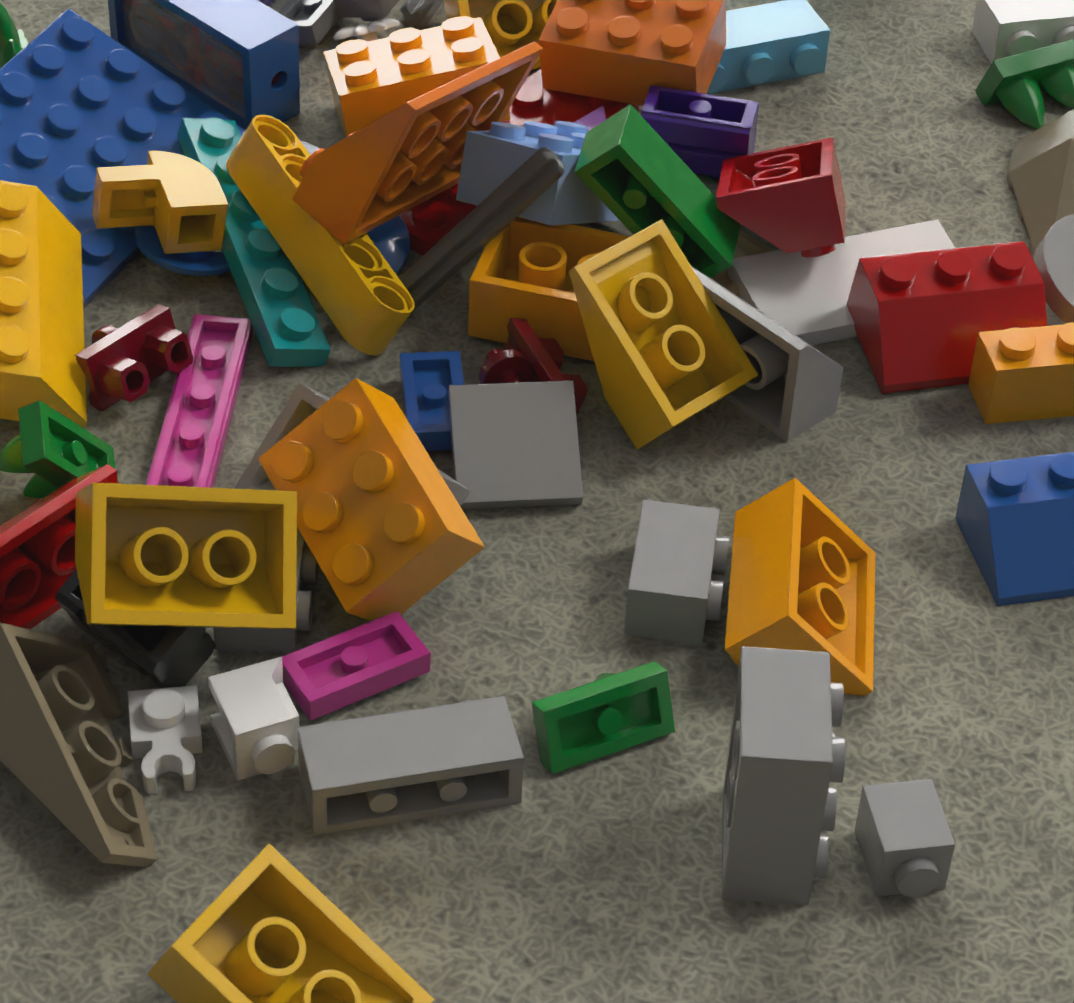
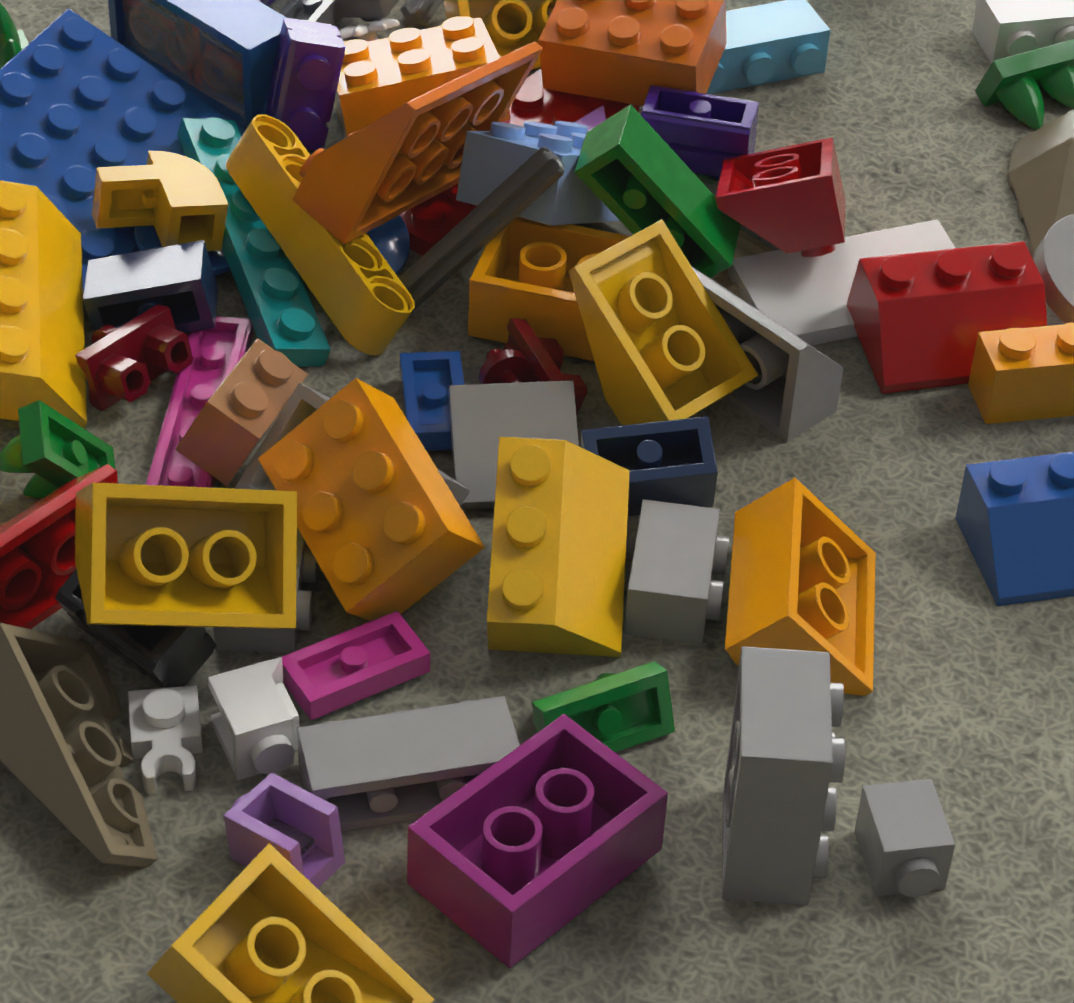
(134, 282): none -> dark blue brick
(241, 411): none -> medium nougat brick
(293, 822): none -> medium lavender window
(306, 79): none -> dark purple brick
(536, 839): none -> magenta brick
(557, 550): none -> yellow slope
(665, 460): none -> dark blue brick

